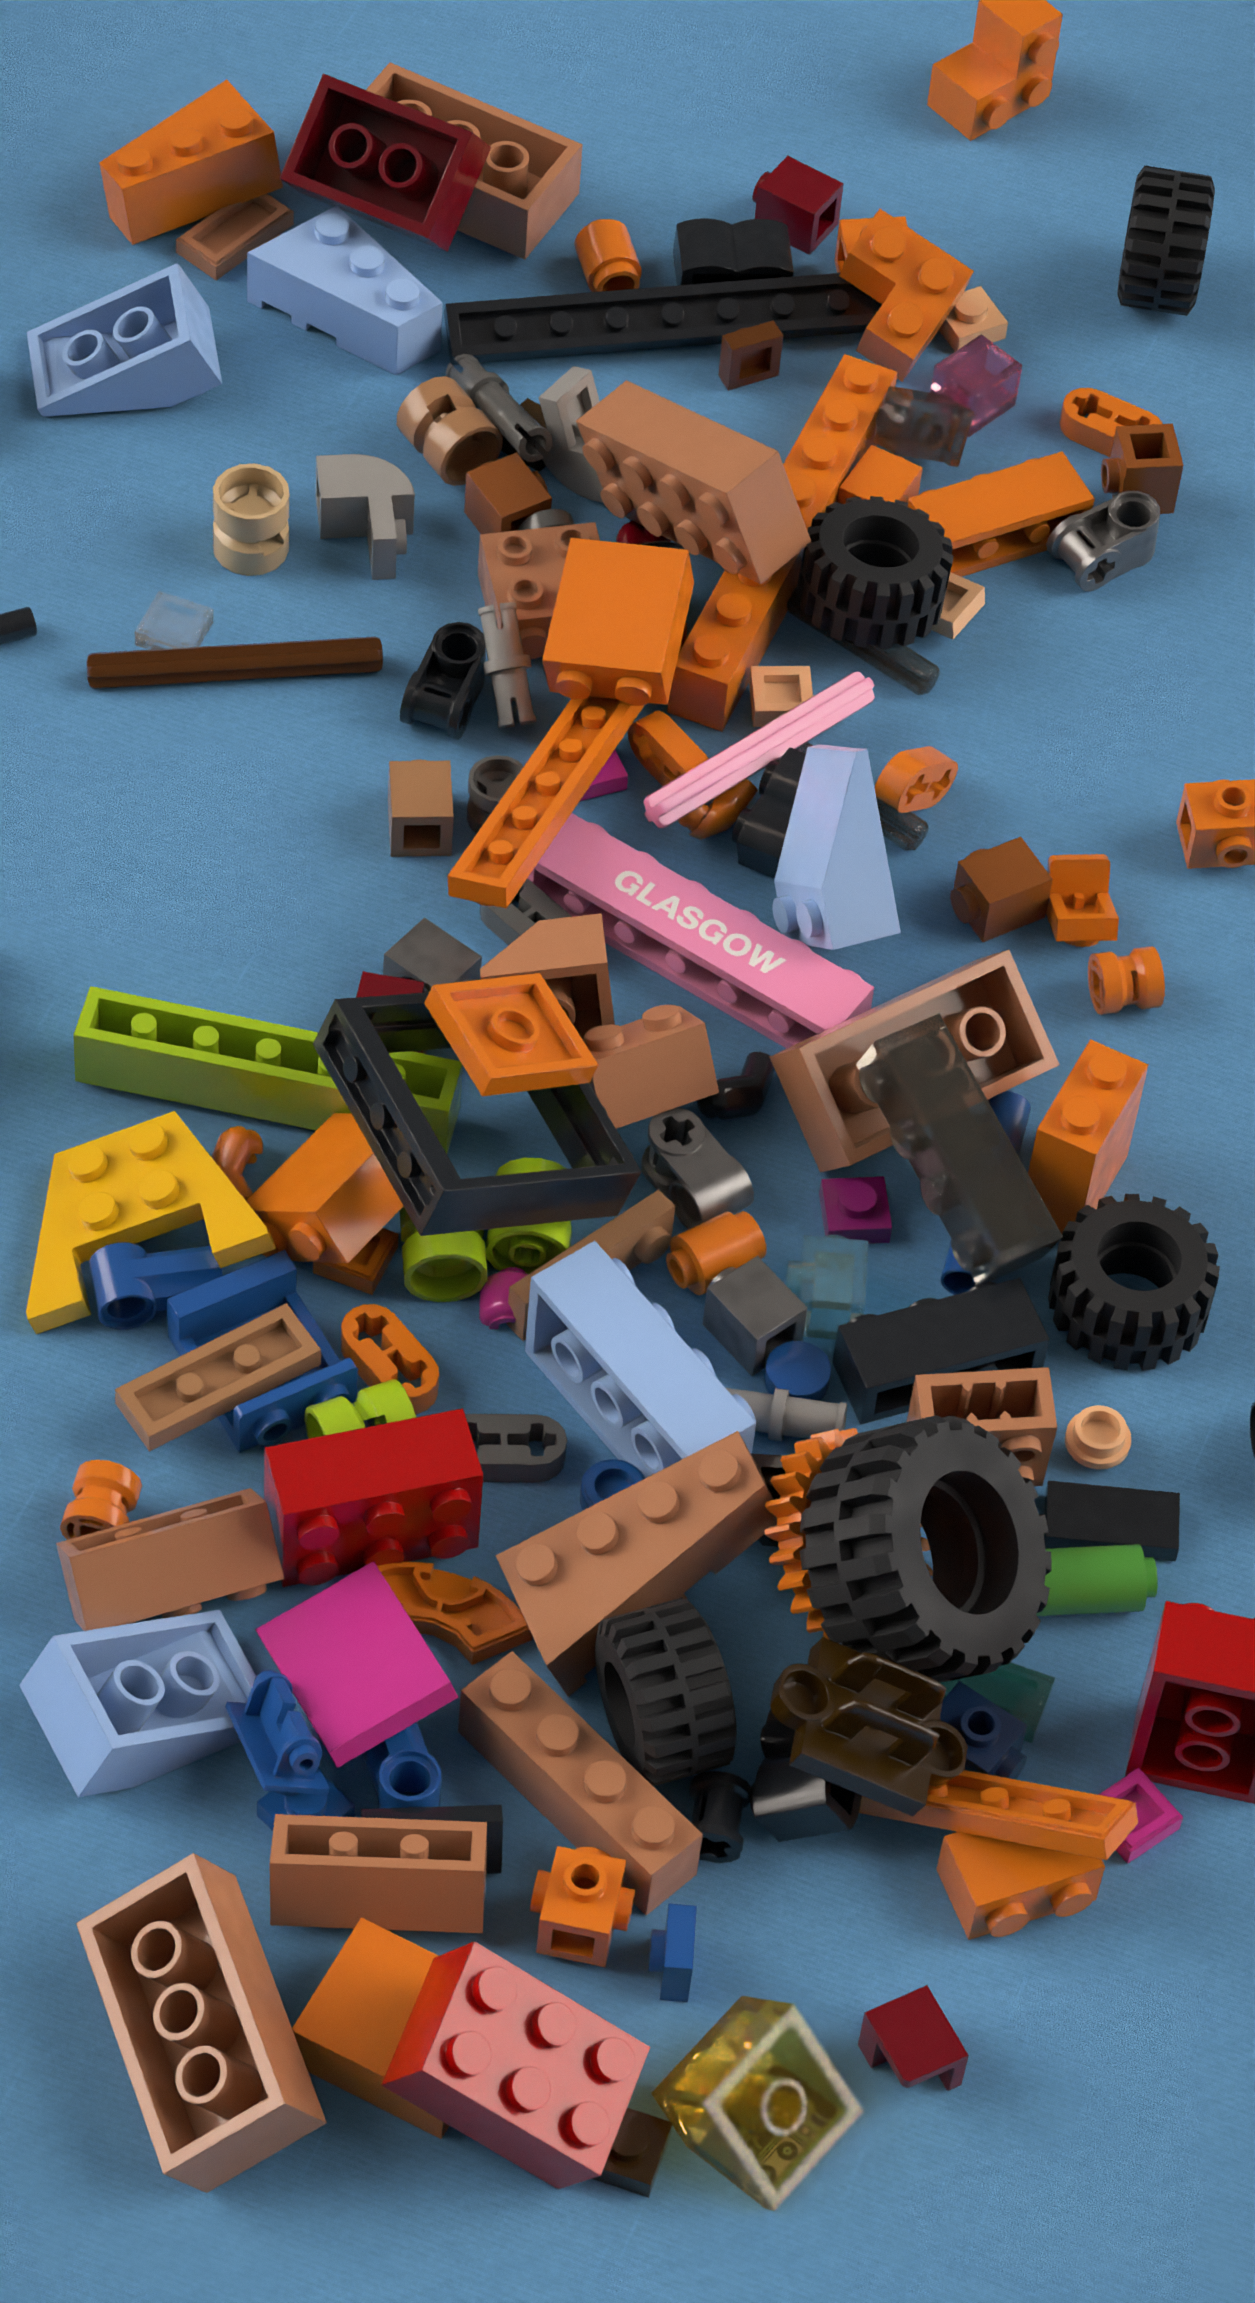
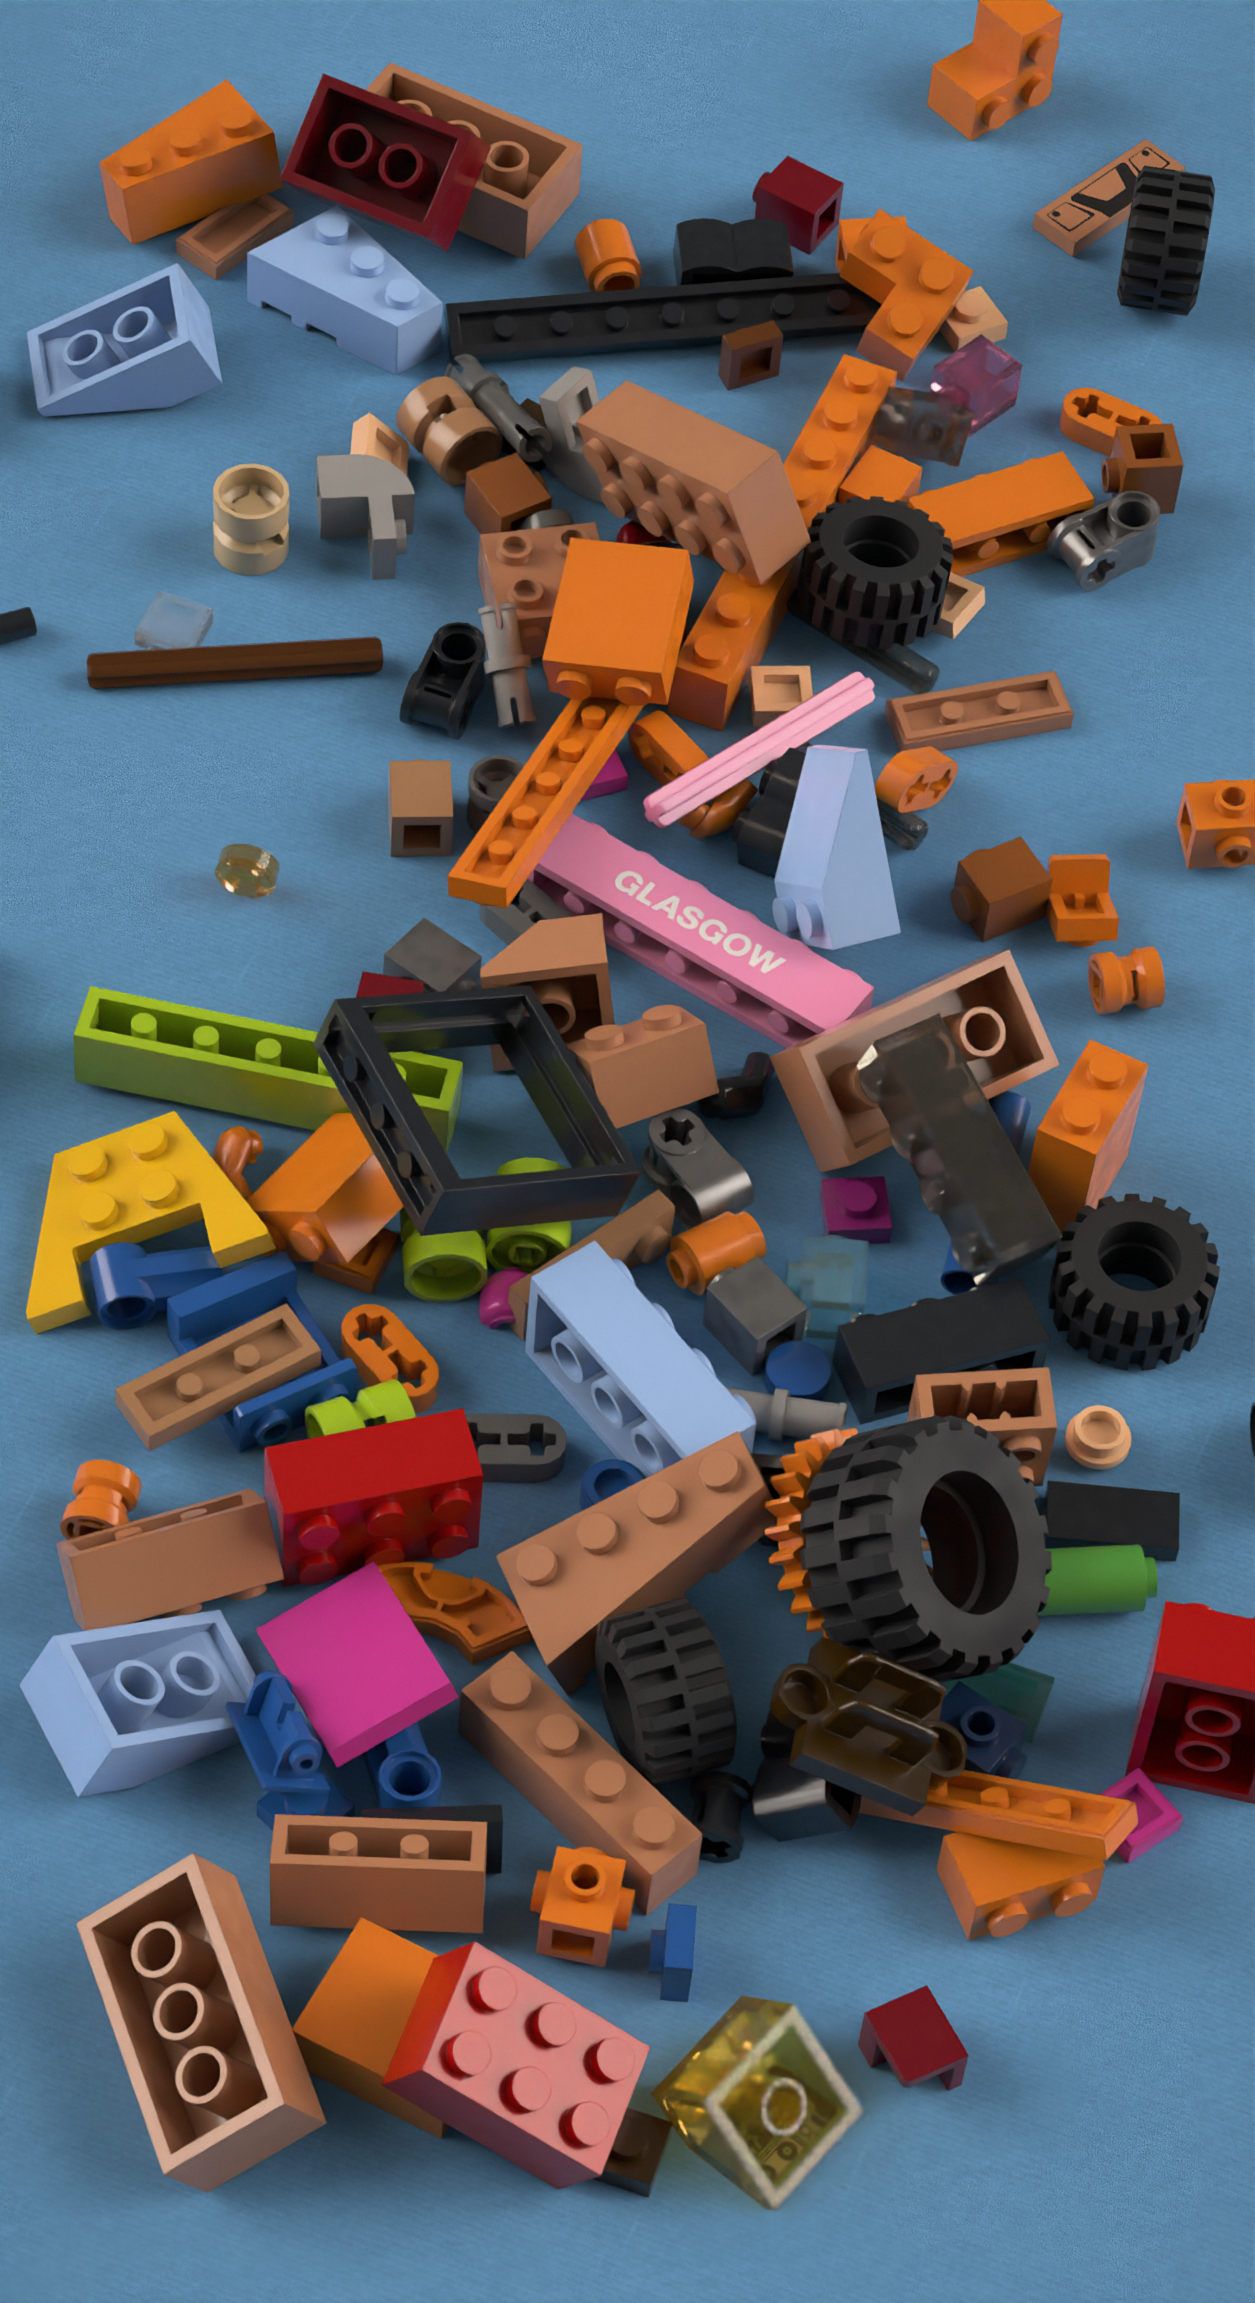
(247, 870): none -> clear orange tile
(378, 440): none -> light nougat plate
(511, 1034): orange plate -> none
(980, 713): none -> nougat tile
(1099, 201): none -> nougat tile

